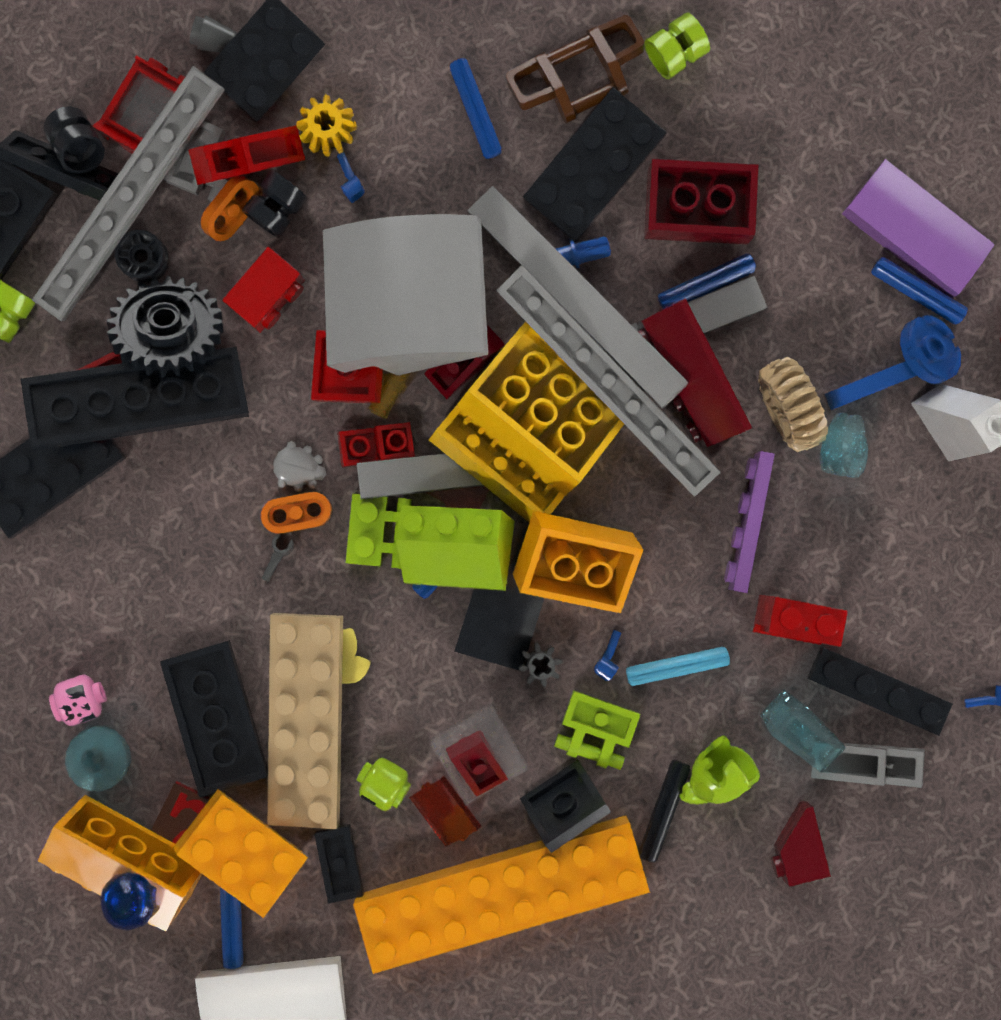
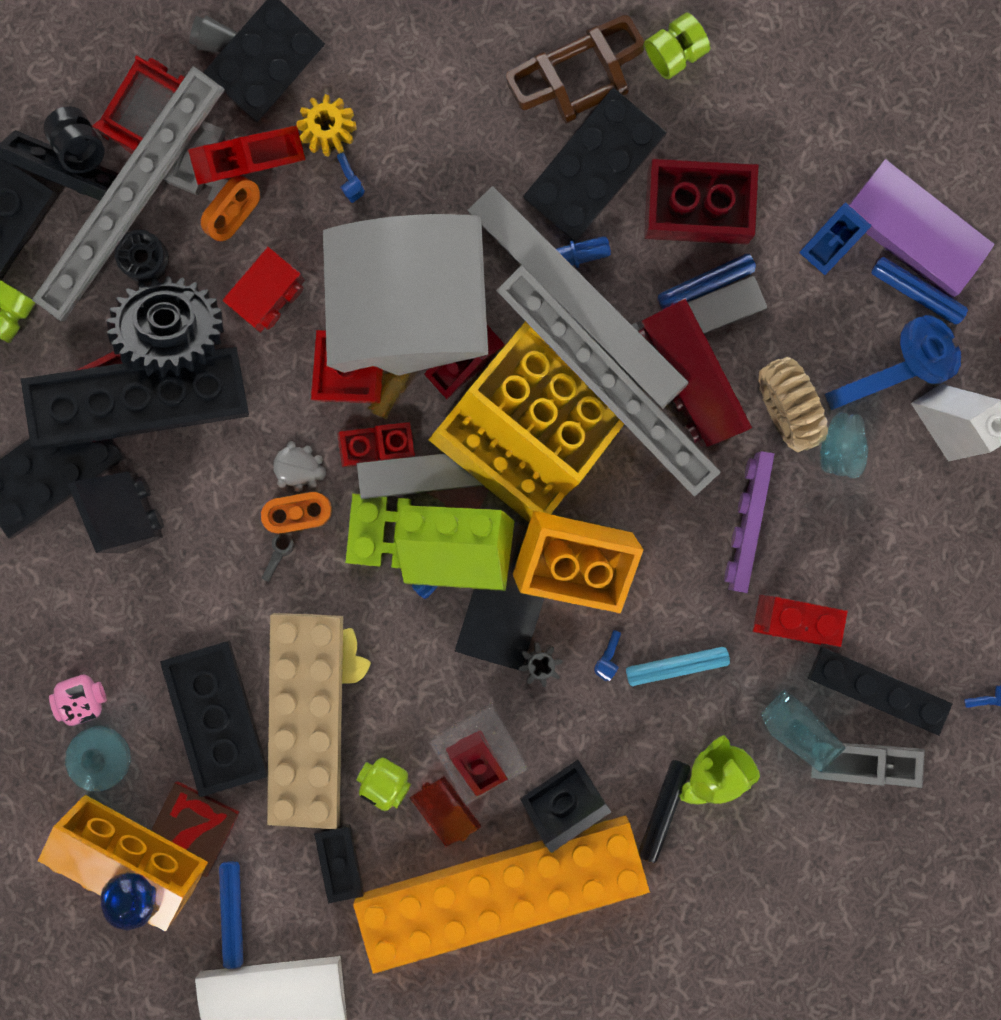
(117, 512): none -> black slope
(240, 853): light orange brick -> none
(280, 193): black wheel -> none
(475, 108): blue axle -> none
(601, 720): lime plate -> none
(800, 849): dark red slope -> none
(835, 238): none -> blue slope

